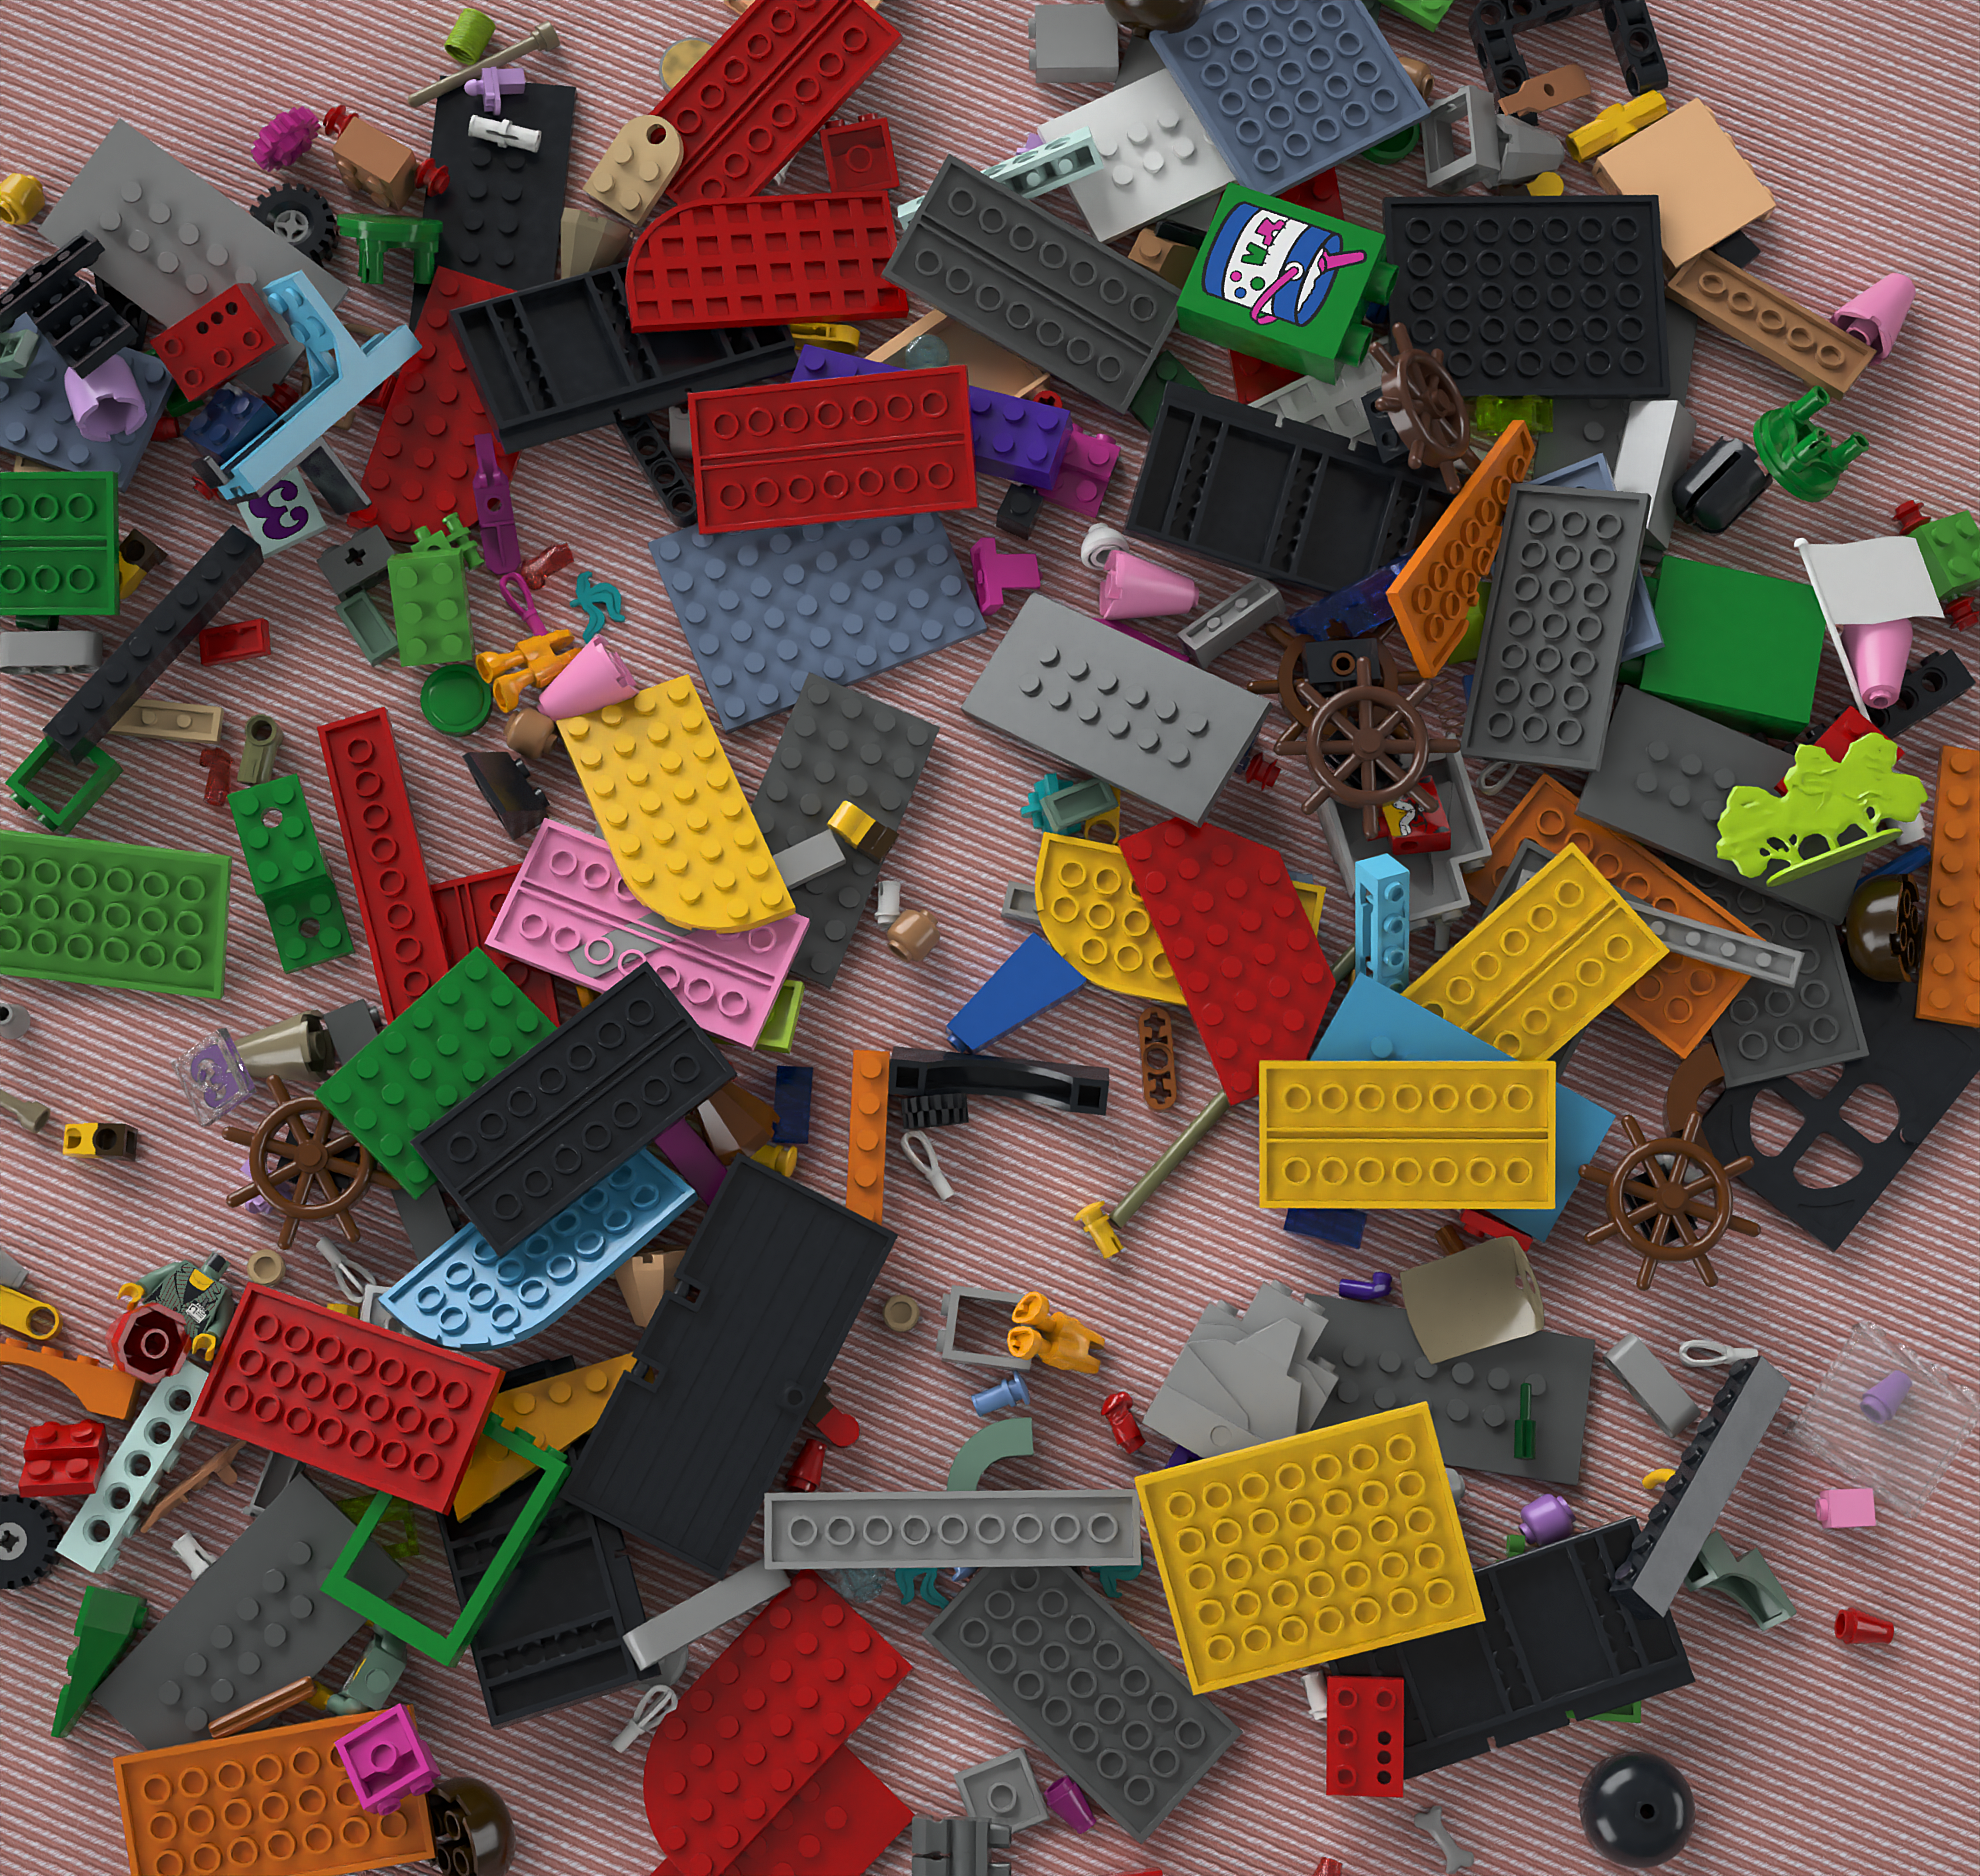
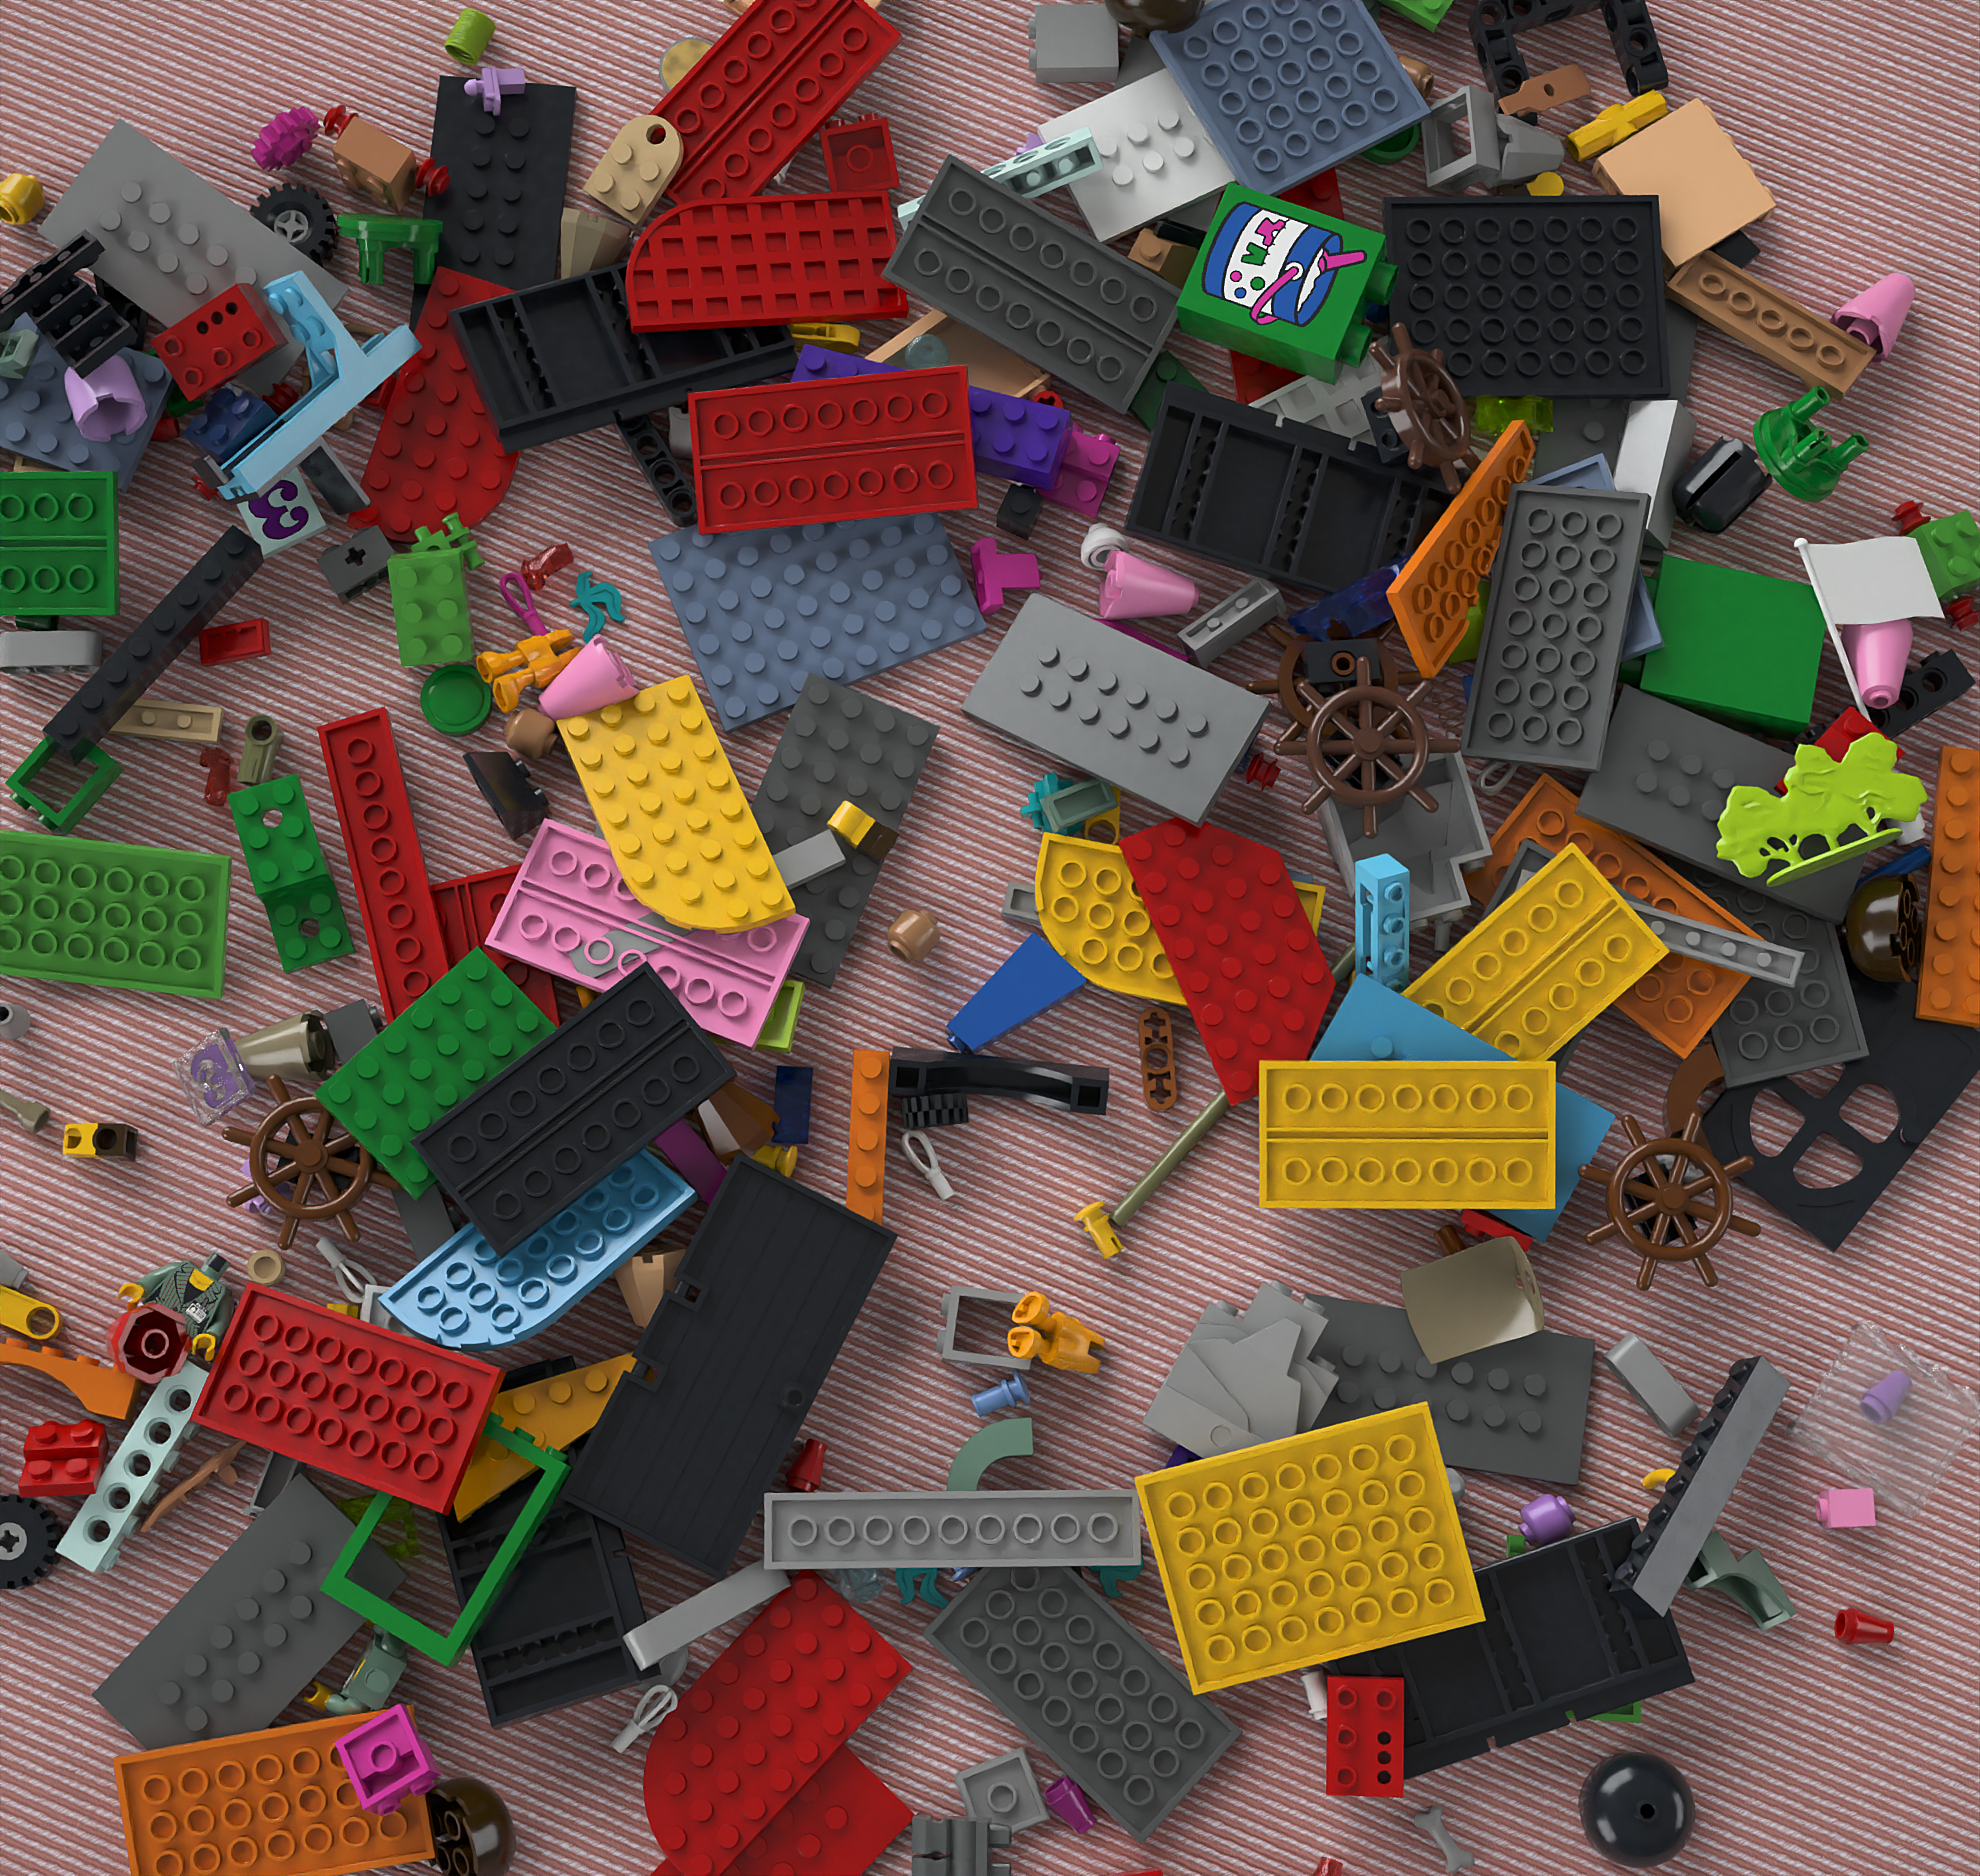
(105, 1629): green wedge -> none
(136, 559): dark brown leg -> none
(193, 1555): white pin -> none
(263, 1708): dark orange axle -> none
(368, 627): sand green tile -> none
(498, 526): magenta piece -> none
(504, 133): white pin -> none
(541, 39): dark tan piece -> none
(837, 1427): red leg -> none
(888, 903): white pin -> none
(901, 1313): tan tile -> none
(1122, 1421): red arm -> none
(1331, 1225): clear blue slope -> none
(1365, 1290): dark purple arm -> none
(1411, 827): red torso -> none
(1525, 1427): dark green axle -> none
(1728, 1353): white piece -> none

